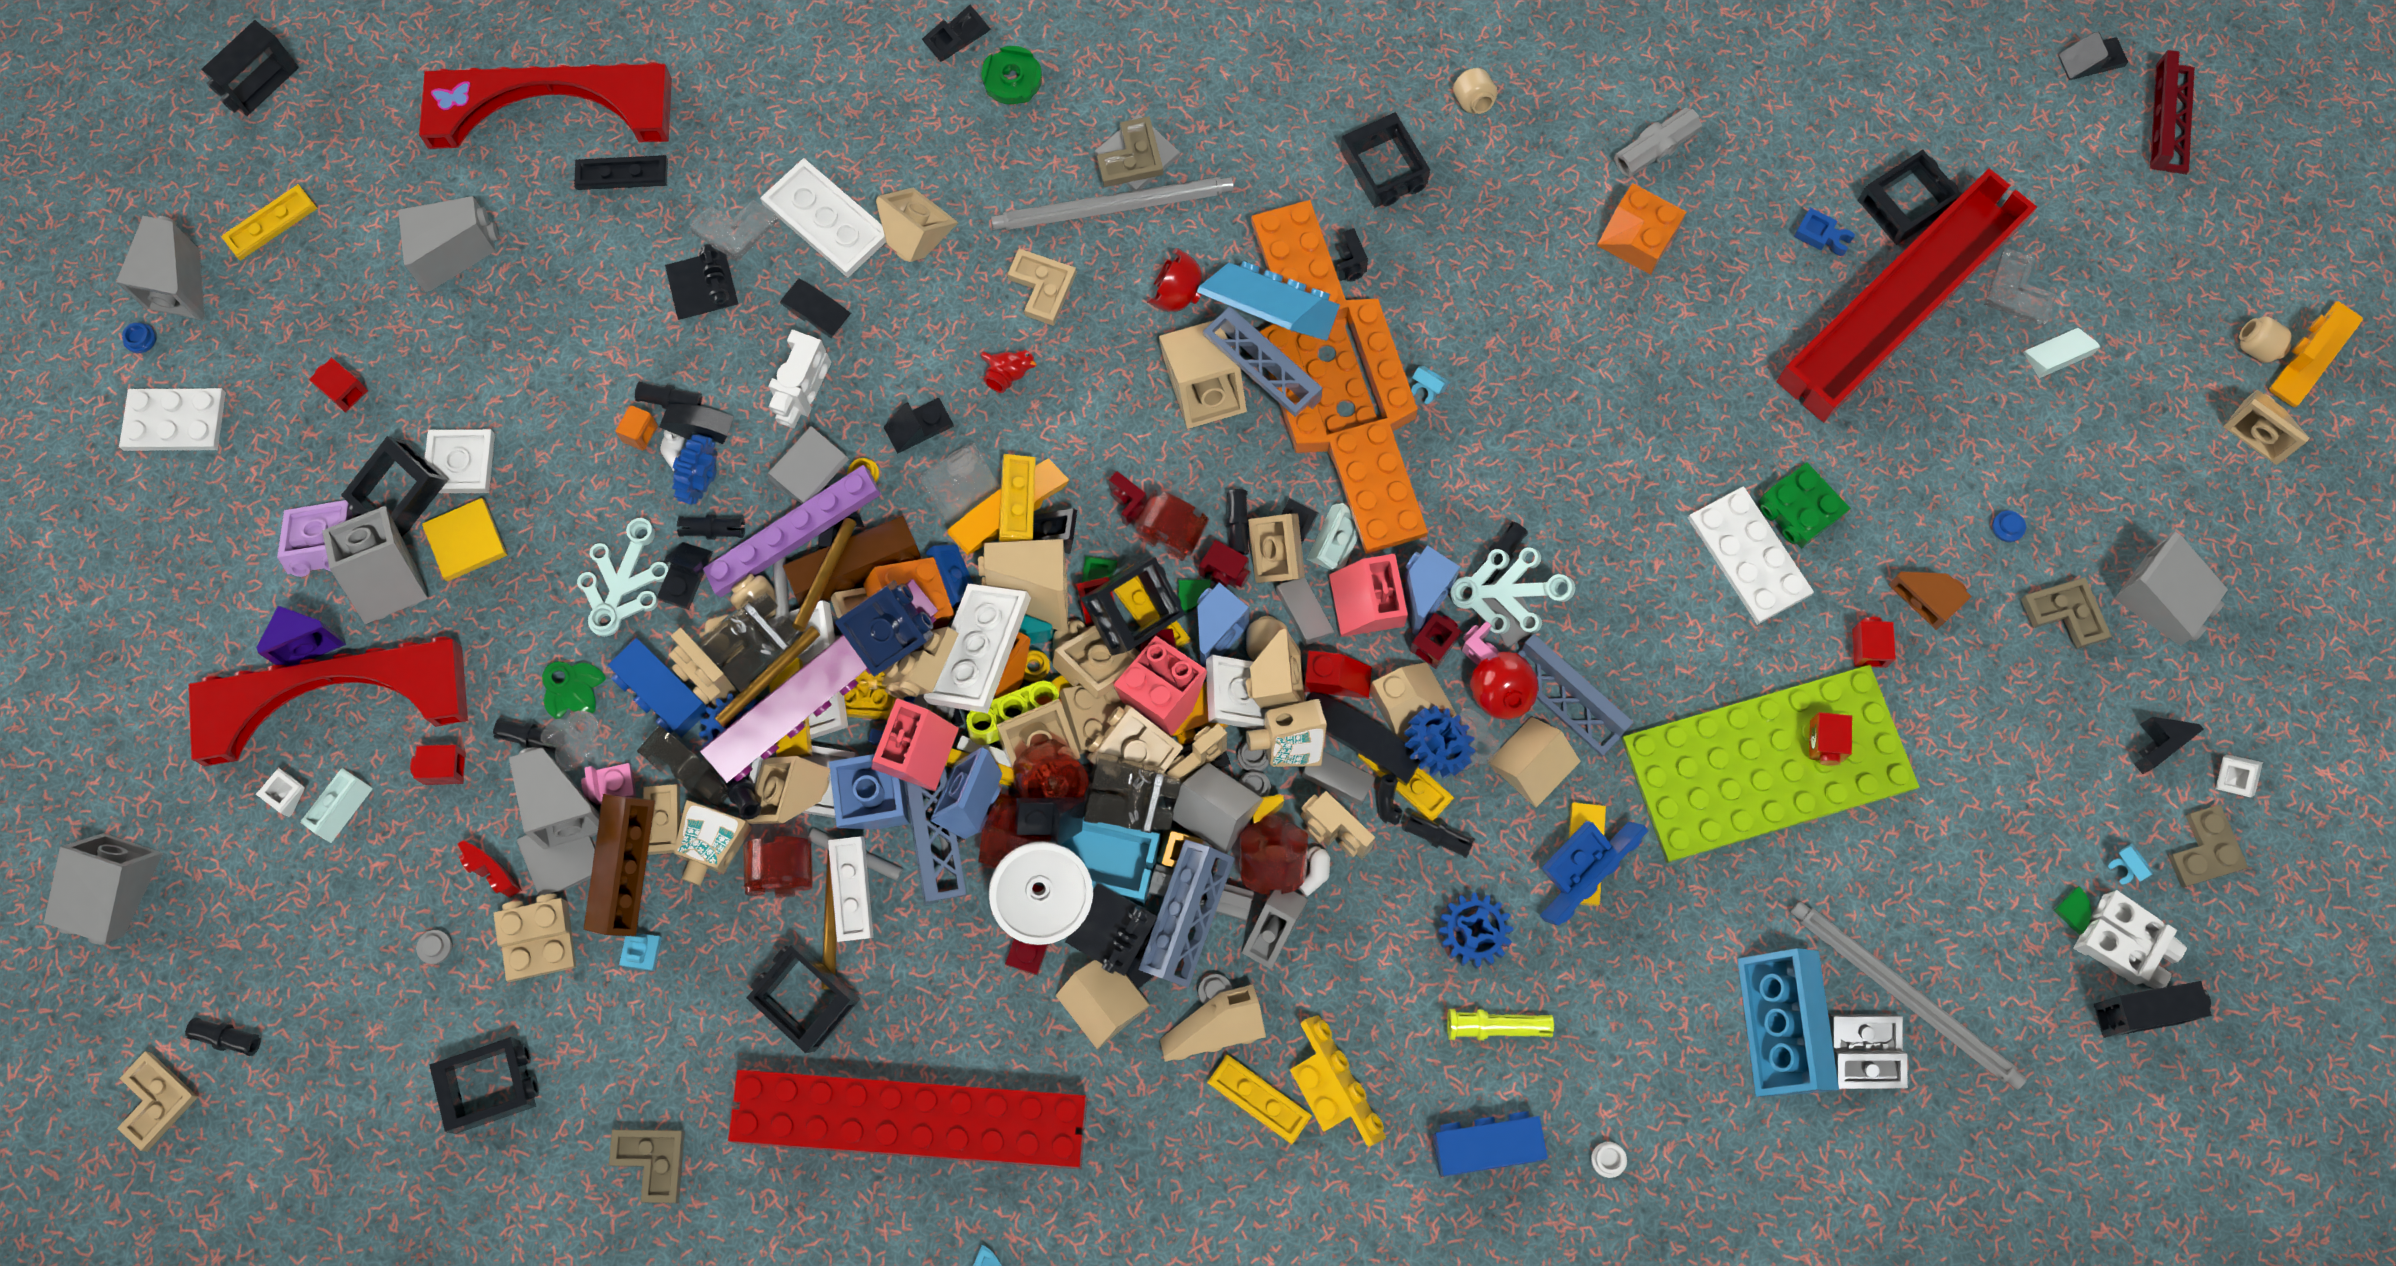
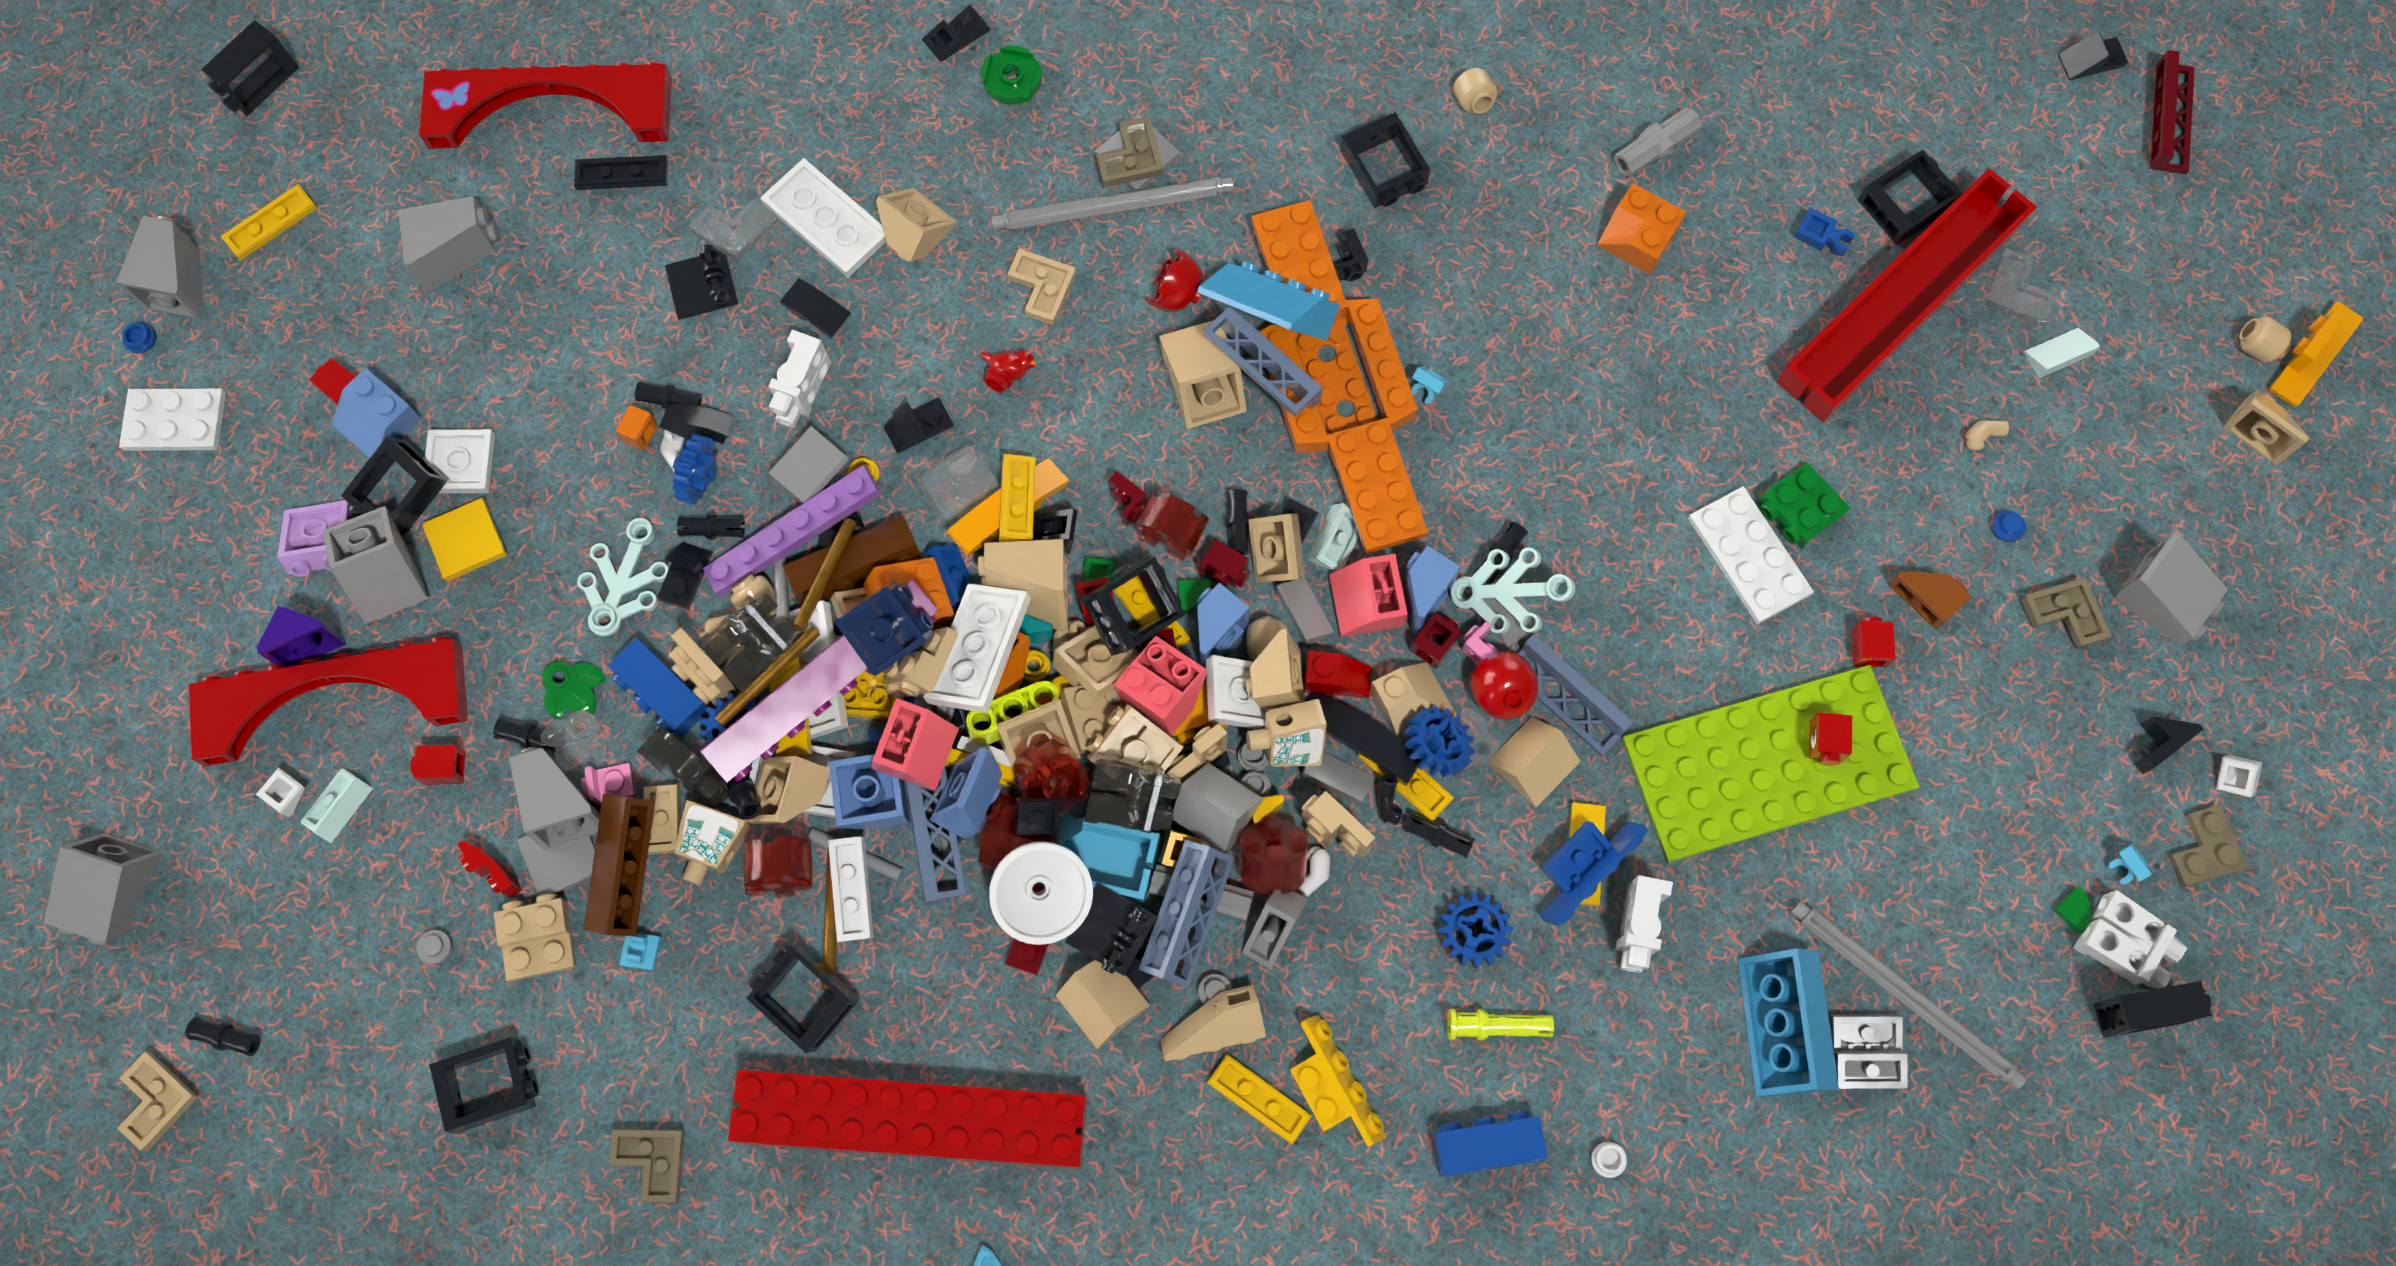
(371, 412): none -> medium blue slope
(1641, 922): none -> white hips
(1982, 430): none -> tan arm

